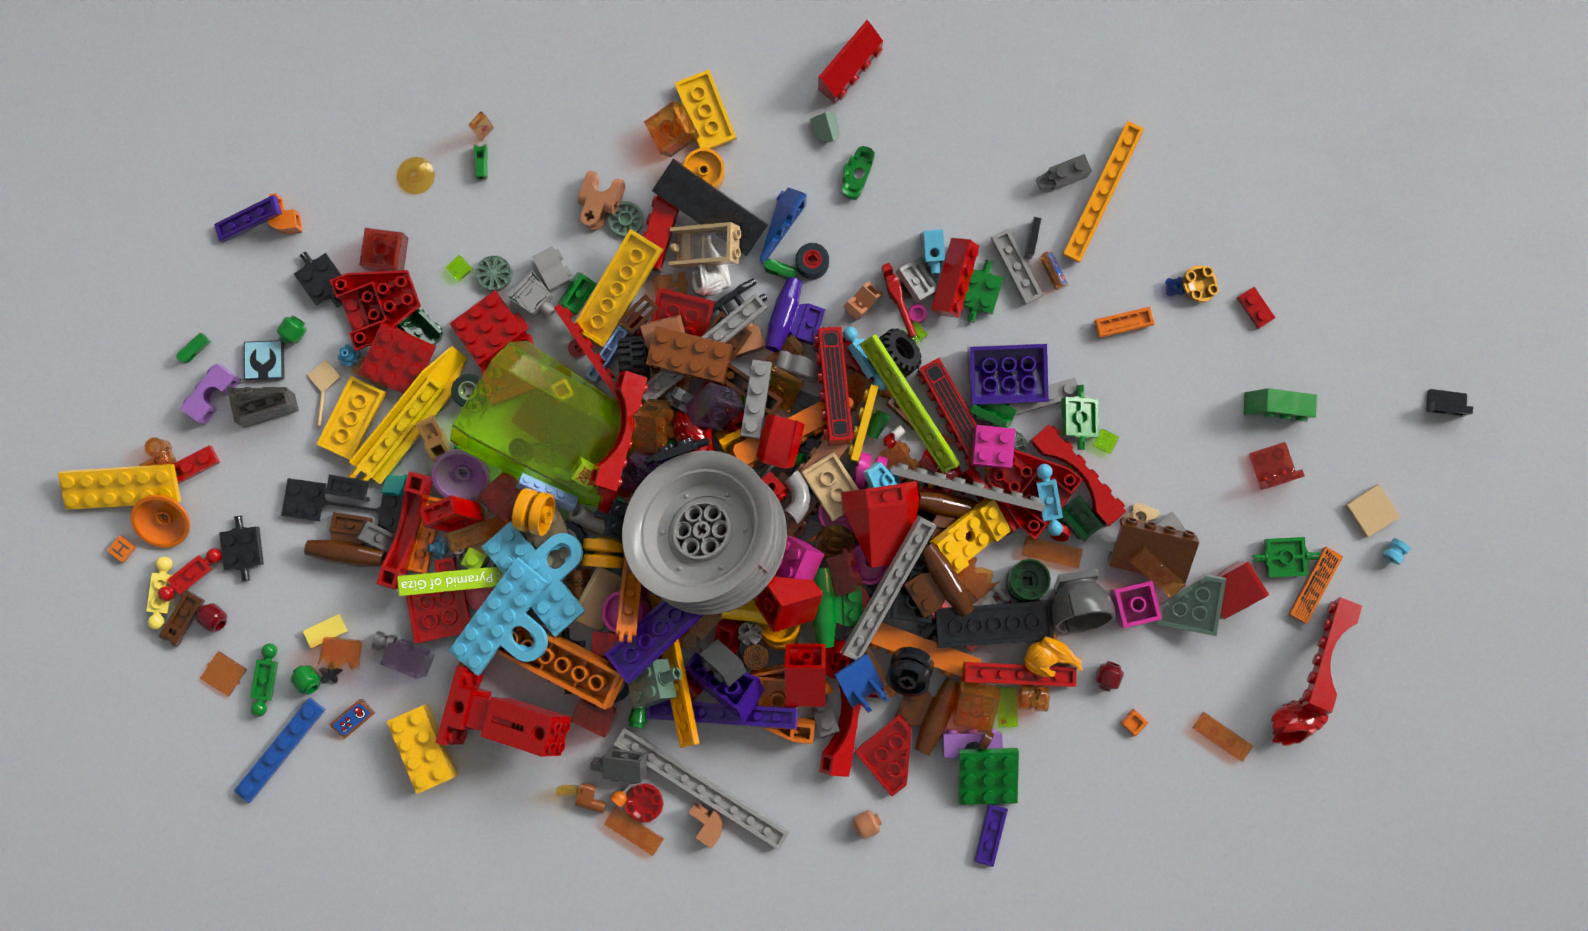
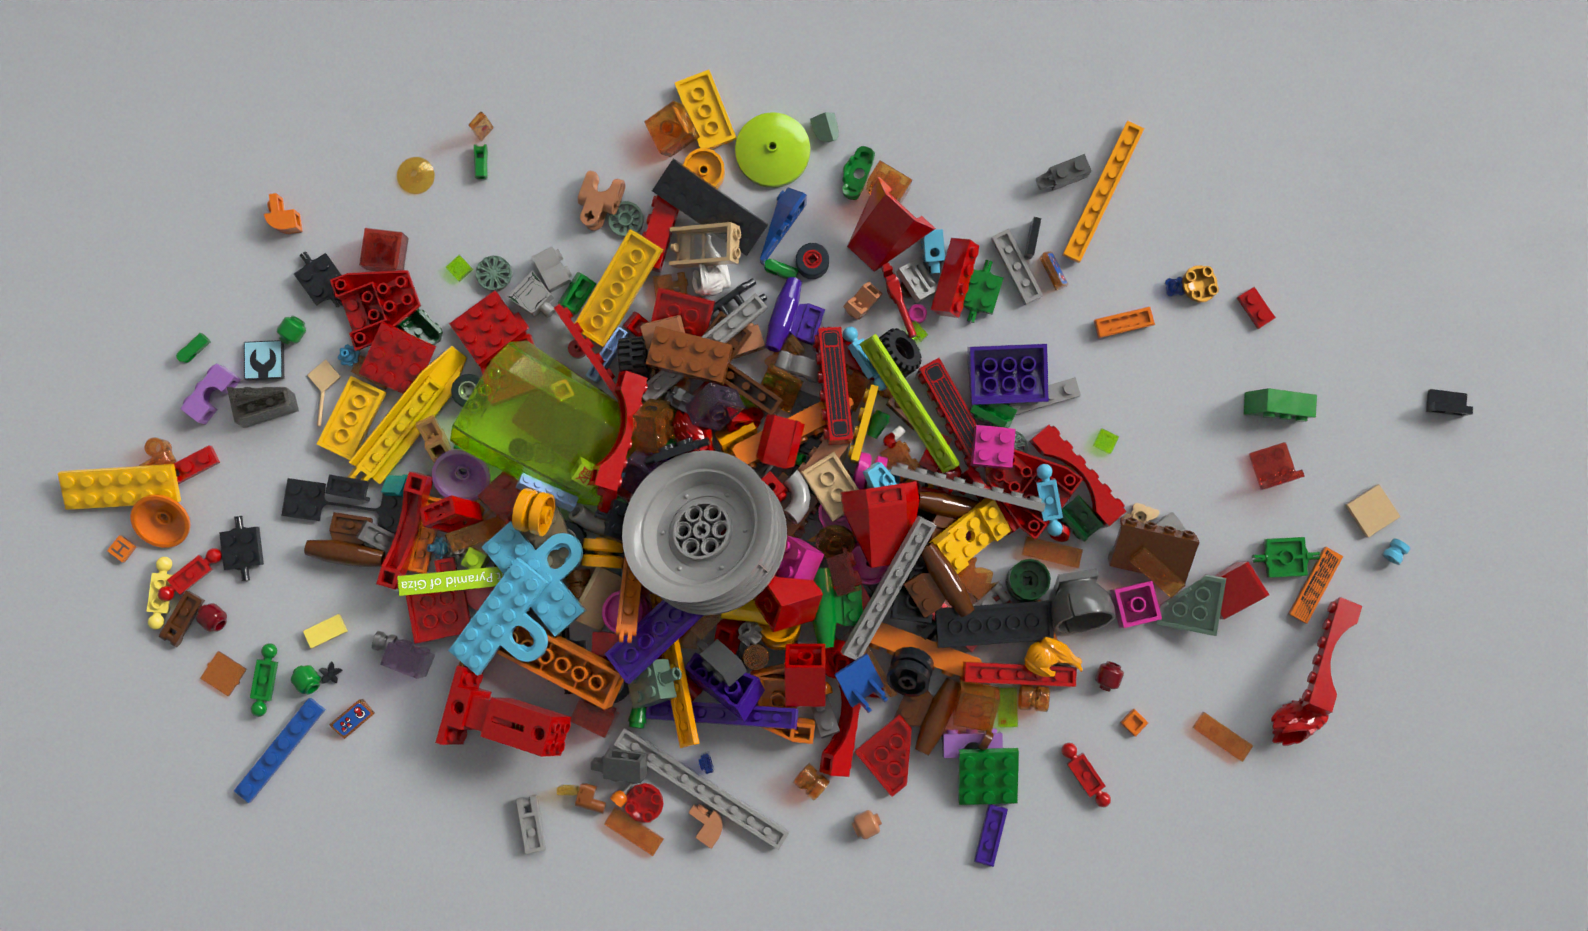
(248, 218): dark purple tile -> none
(339, 651): clear orange piece -> none
(424, 760): yellow brick -> none
(531, 824): none -> light grey plate
(627, 325): reddish brown tile -> none
(706, 762): none -> clear blue plate
(756, 399): light grey plate -> none
(772, 166): none -> lime dish
(811, 781): none -> clear orange wheel
(850, 62): red slope -> none
(885, 228): none -> red wedge
(896, 180): none -> clear orange brick
(1080, 417): plate -> none
(1086, 775): none -> red plate

